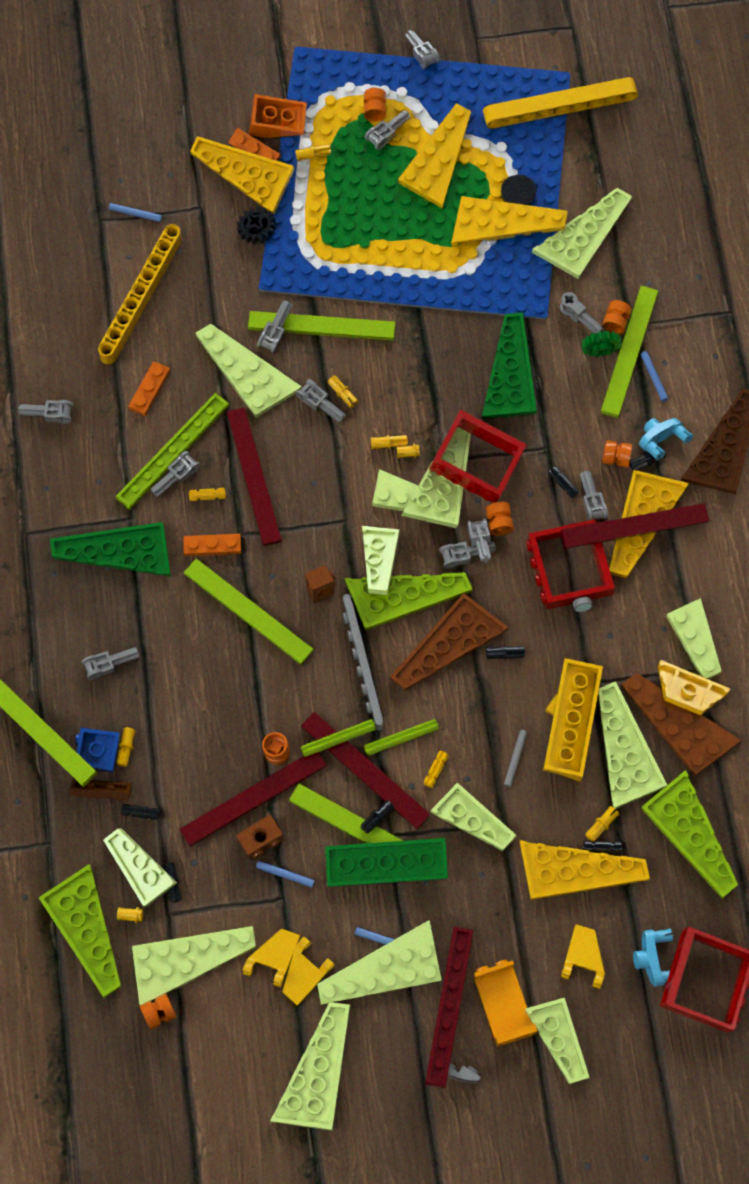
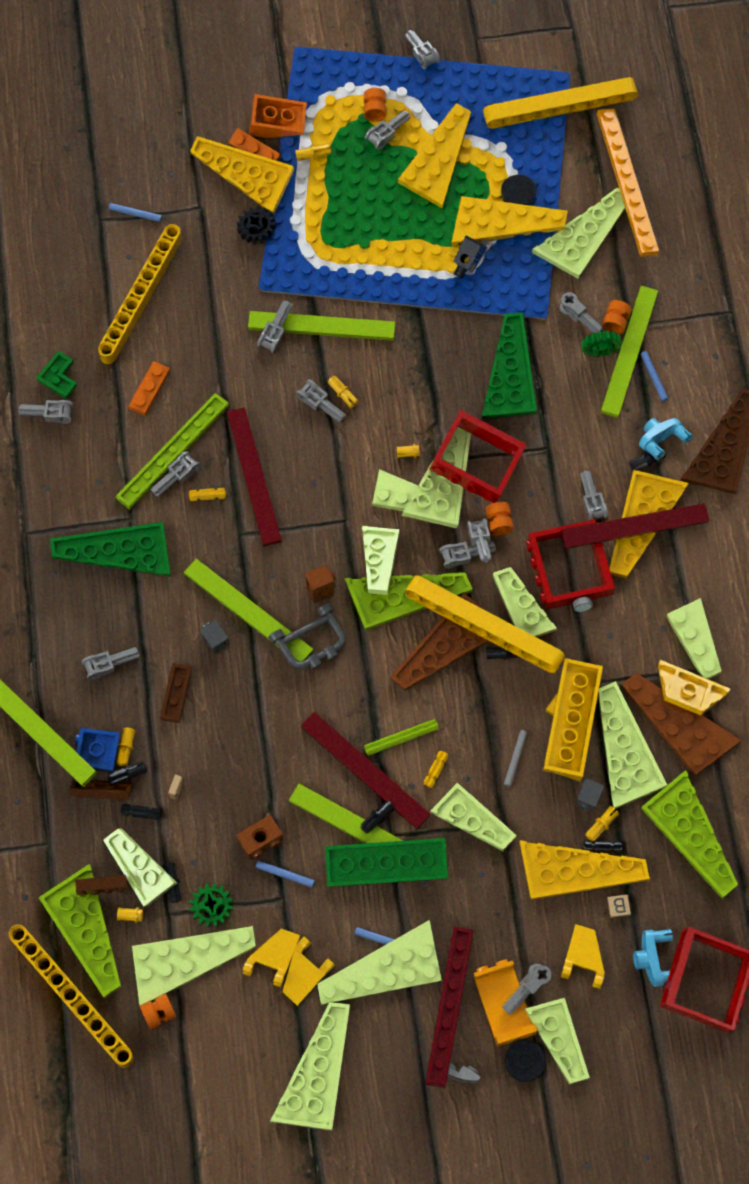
(54, 375): none -> green plate
(79, 1000): none -> yellow beam
(101, 885): none -> reddish brown piece
(127, 773): none -> black axle
(176, 693): none -> reddish brown plate
(176, 787): none -> tan tile
(203, 907): none -> green gear
(212, 545): orange plate -> none
(214, 636): none -> dark grey brick
(252, 377): yellowish green wing -> none
(252, 798): dark red tile -> none
(276, 748): orange wheel -> none
(314, 660): none -> dark grey bar
(337, 738): lime axle -> none
(363, 669): light grey hinge -> none
(387, 442): yellow axle -> none
(471, 249): none -> black torso
(485, 624): none -> yellow beam
(521, 605): none -> yellowish green wing
(524, 1061): none -> black tile
(529, 984): none -> light grey connector
(563, 482): black axle -> none
(589, 795): none -> dark grey brick
(617, 453): orange wheel -> none
(618, 906): none -> tan tile
(627, 183): none -> light orange plate

